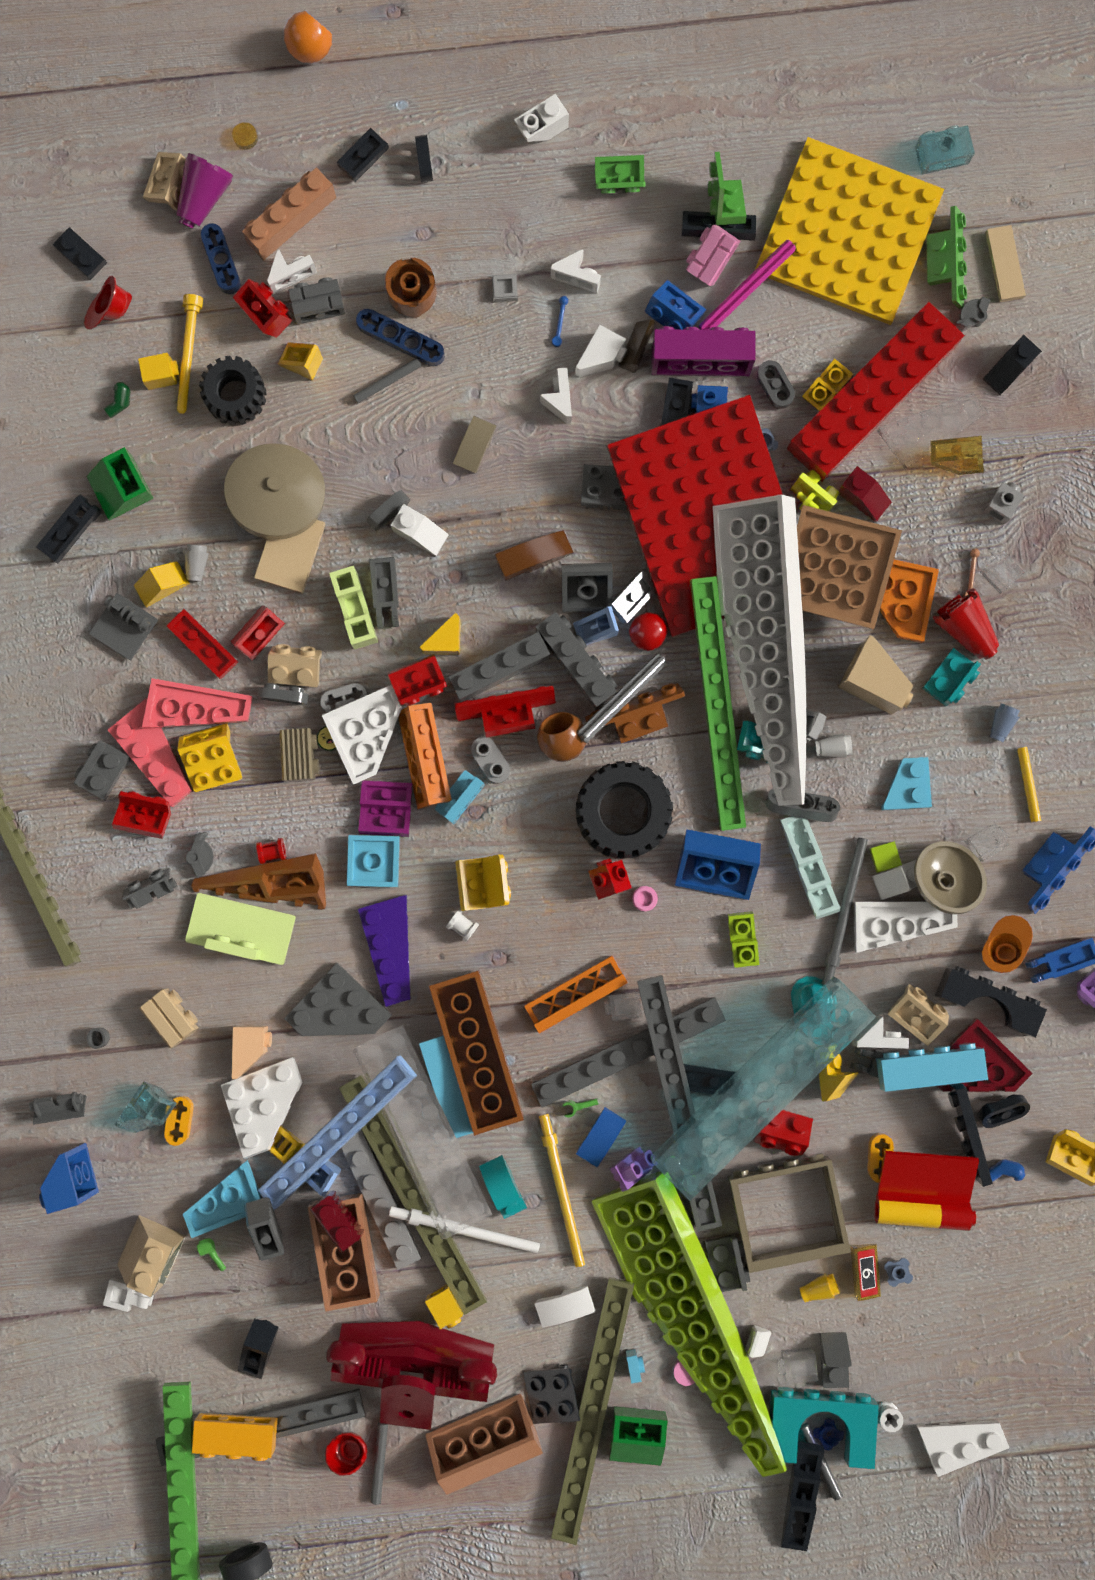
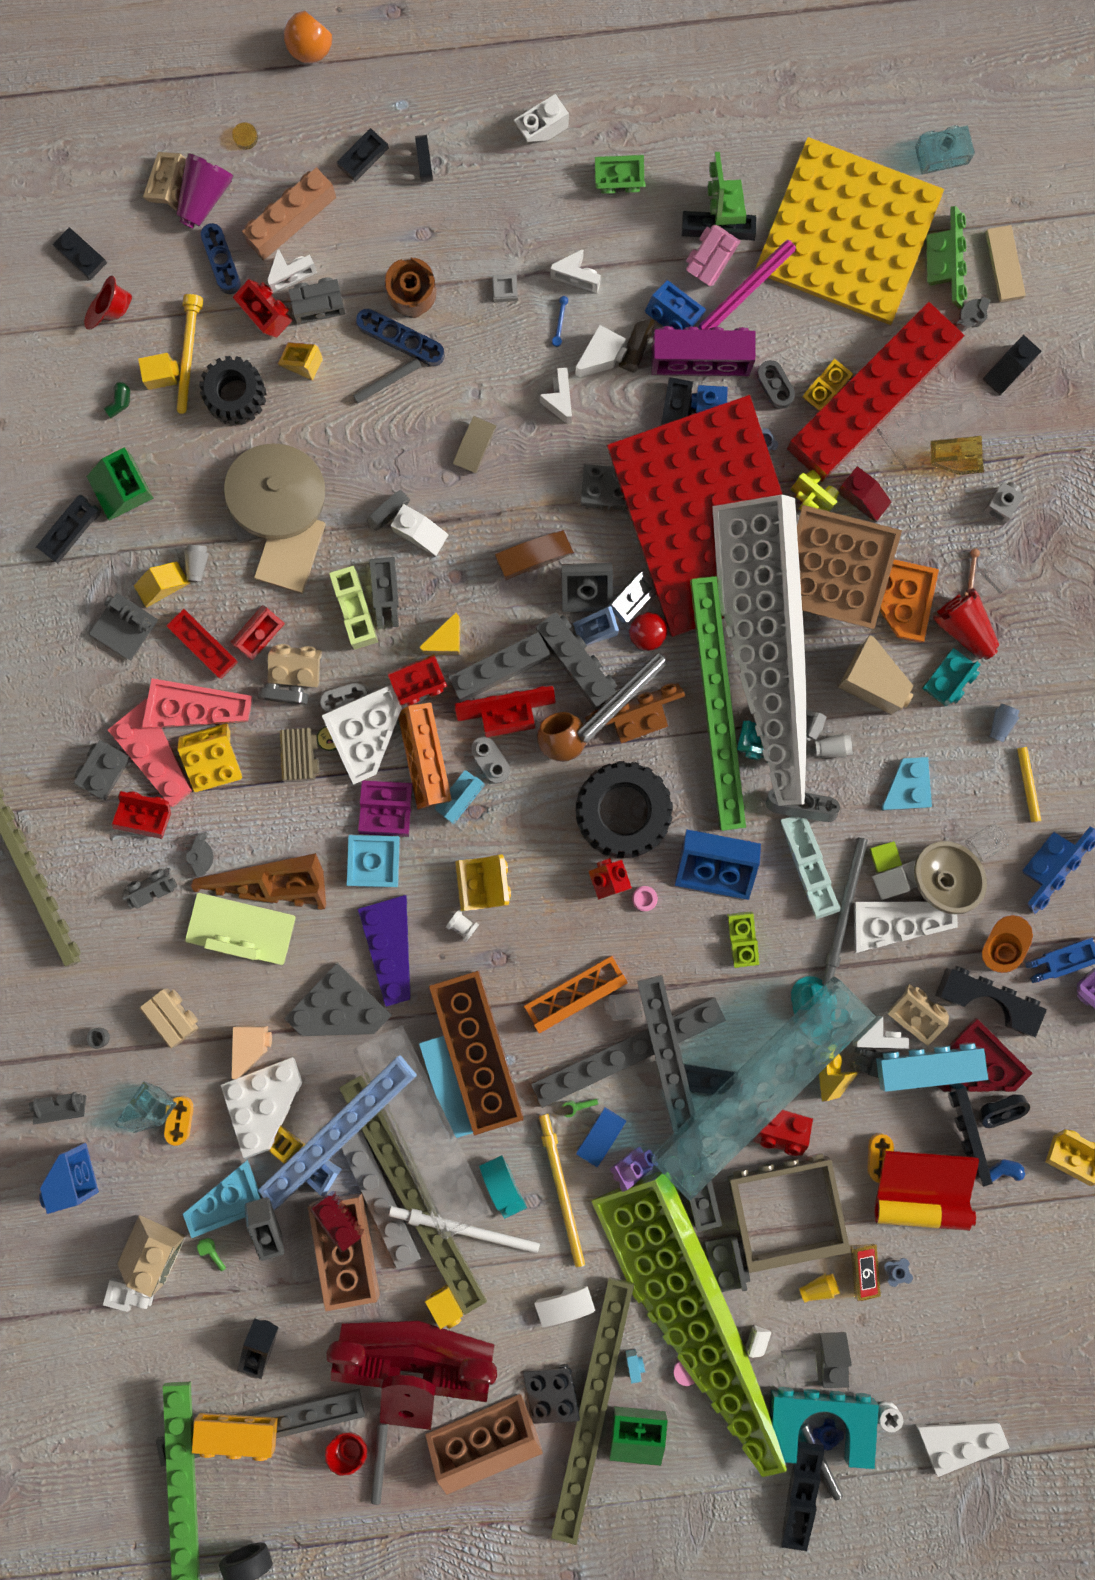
(271, 850): red bush -> none

